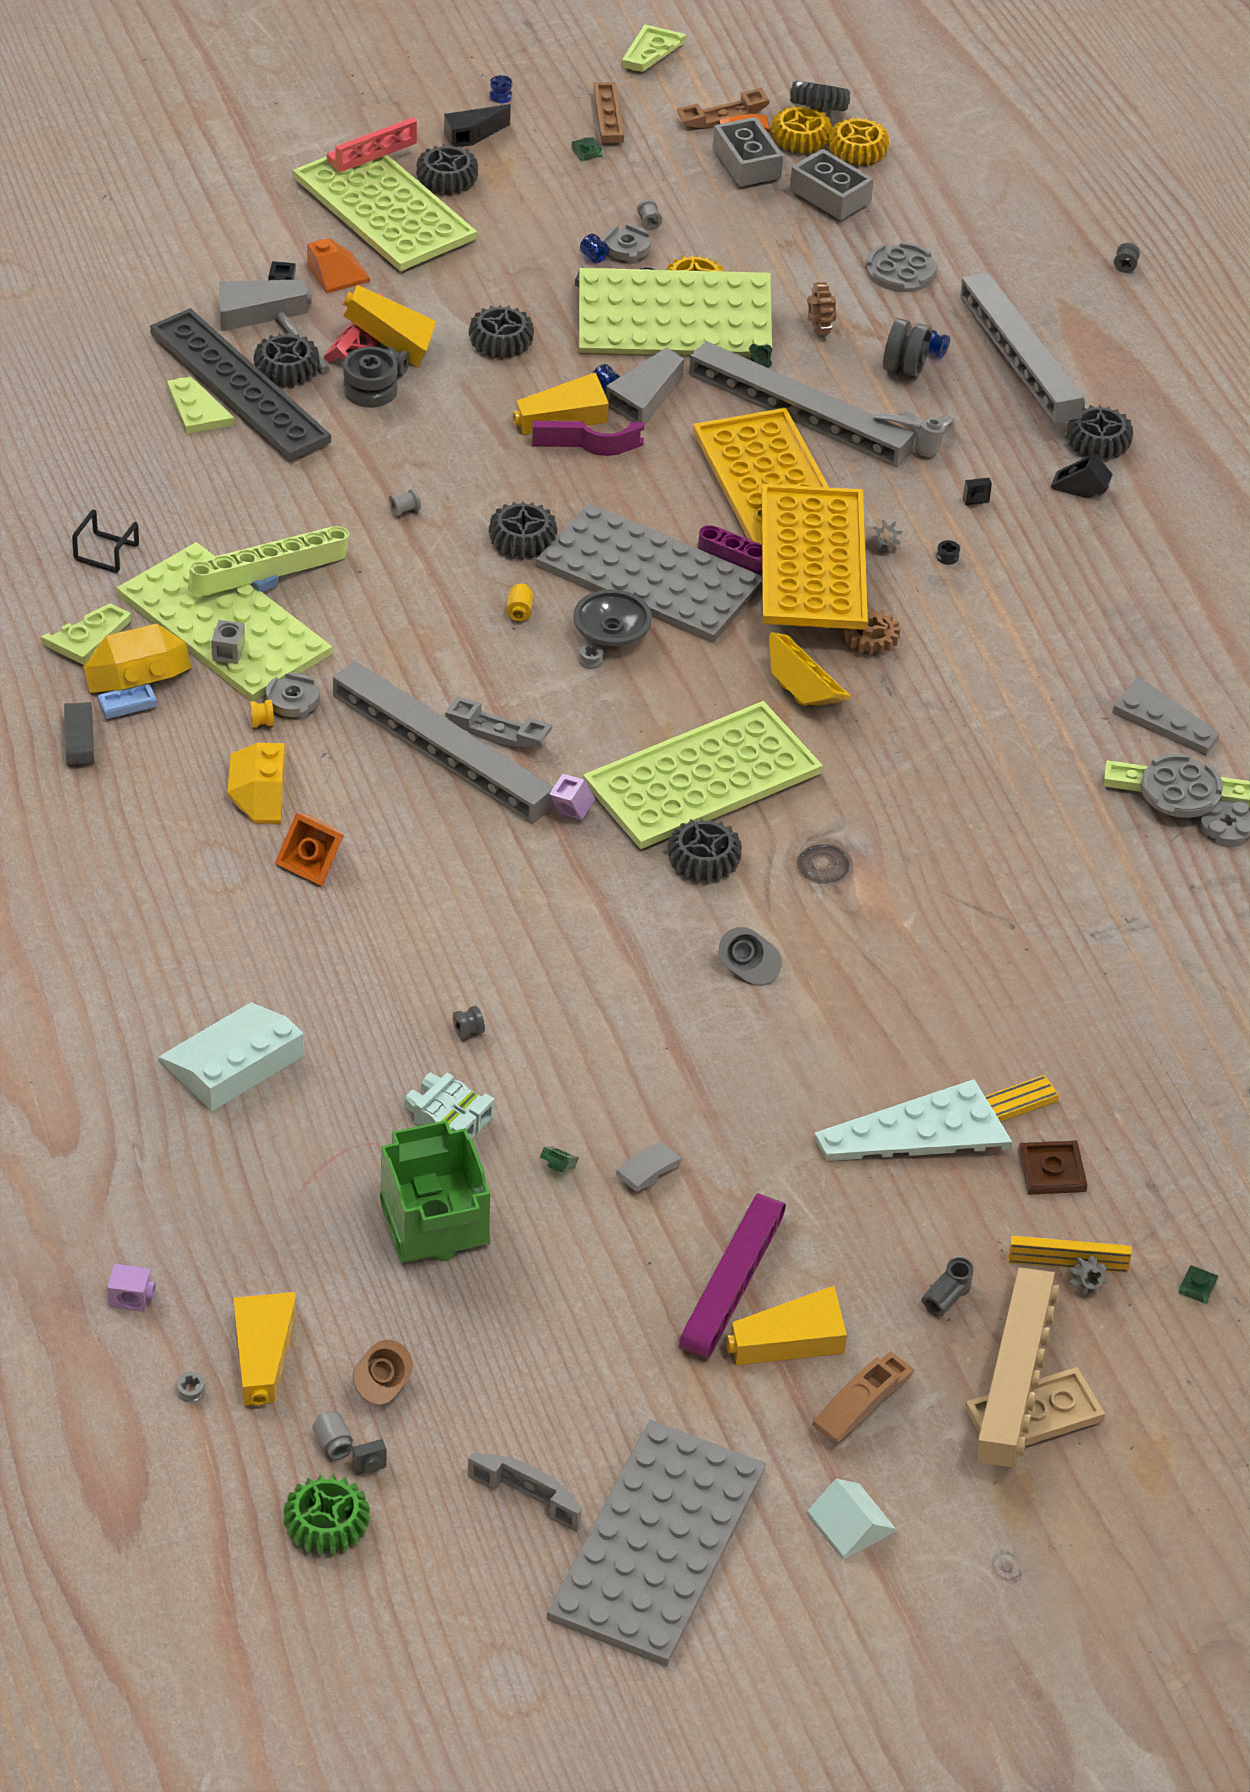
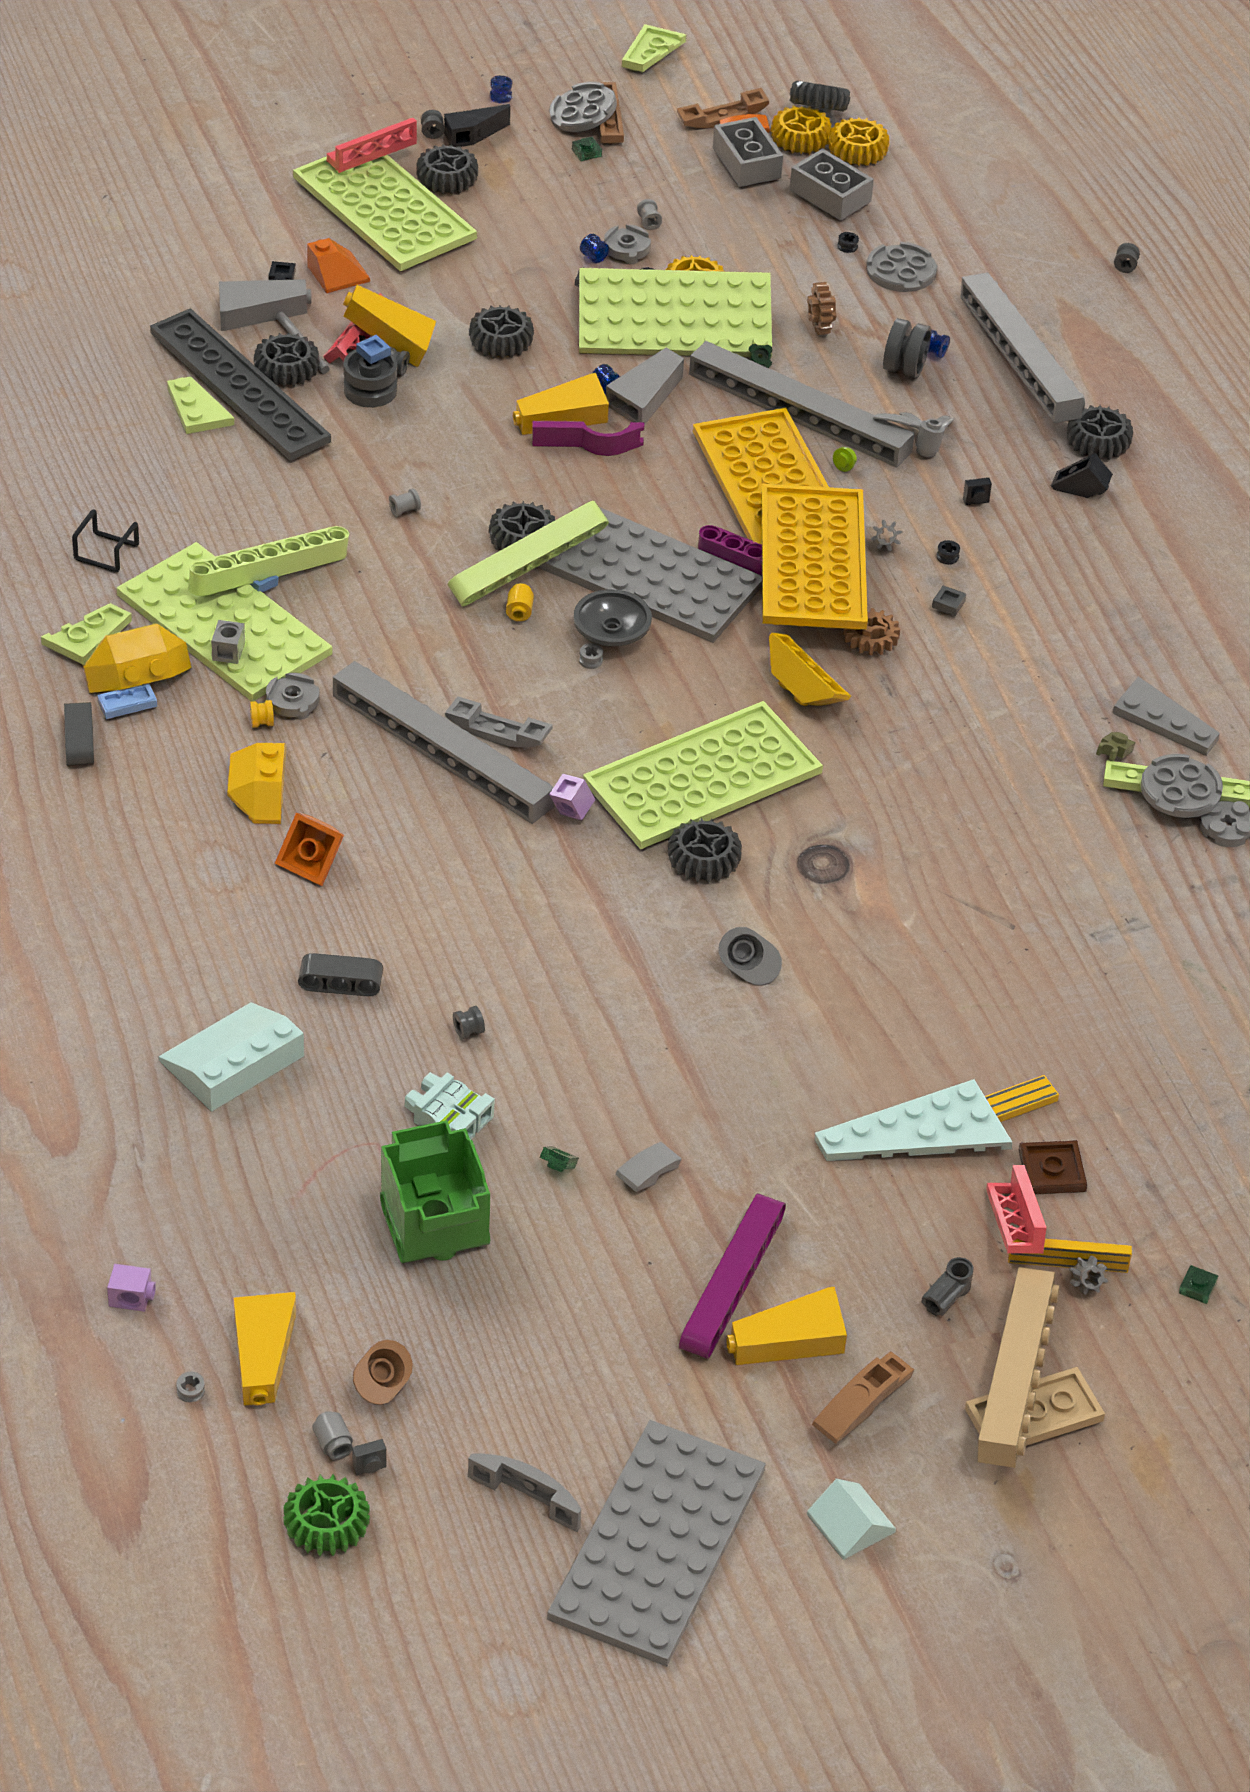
(340, 974): none -> dark grey beam
(373, 349): none -> medium blue plate
(428, 119): none -> dark grey wheel
(528, 553): none -> yellowish green beam
(583, 107): none -> light grey tile
(844, 459): none -> lime plate
(848, 242): none -> black bush
(949, 600): none -> dark grey plate
(1025, 1214): none -> coral fence
(1115, 745): none -> olive plate

